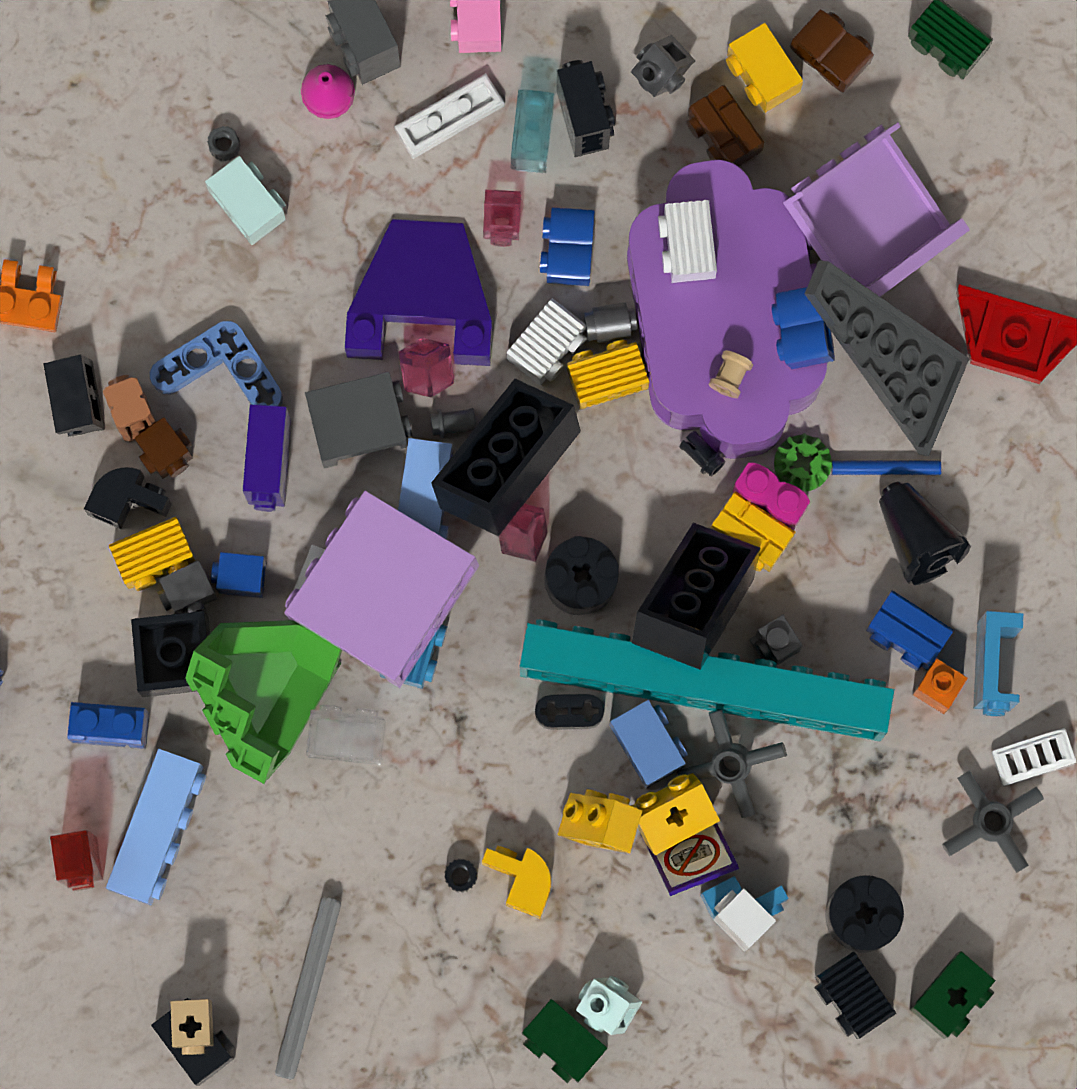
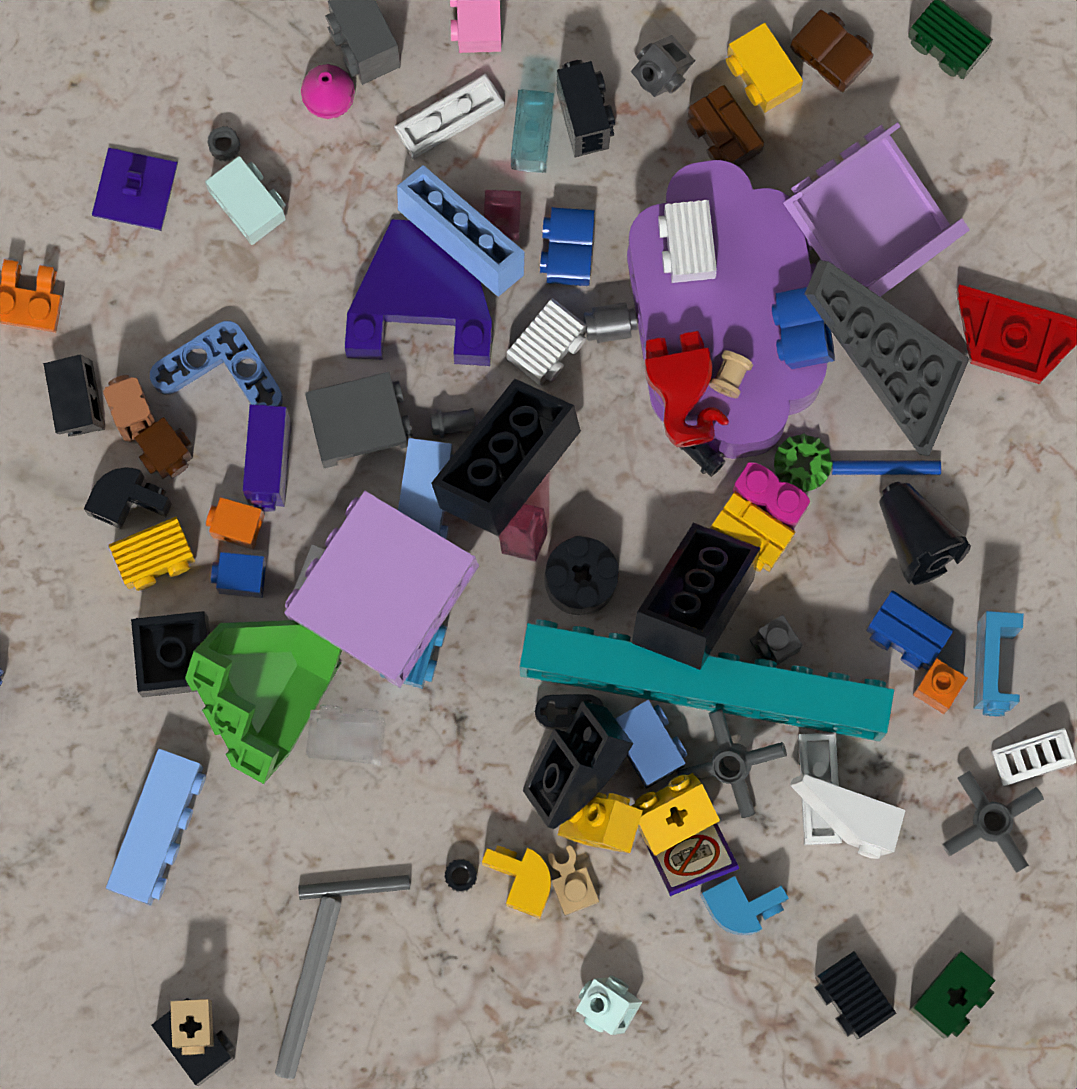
(76, 860): clear red brick -> none
(108, 725): blue brick -> none
(134, 189): none -> dark purple piece
(186, 589): flat silver brick -> none
(235, 523): none -> orange brick
(354, 887): none -> dark grey bar
(426, 367): clear pink panel -> none
(460, 230): none -> light blue brick
(563, 1041): dark green brick -> none
(573, 887): none -> tan plate
(576, 764): none -> black slope
(607, 374): yellow brick -> none
(681, 383): none -> red hips
(742, 918): white brick -> none
(819, 761): none -> white tile
(853, 816): none -> white slope
(874, 895): black brick -> none

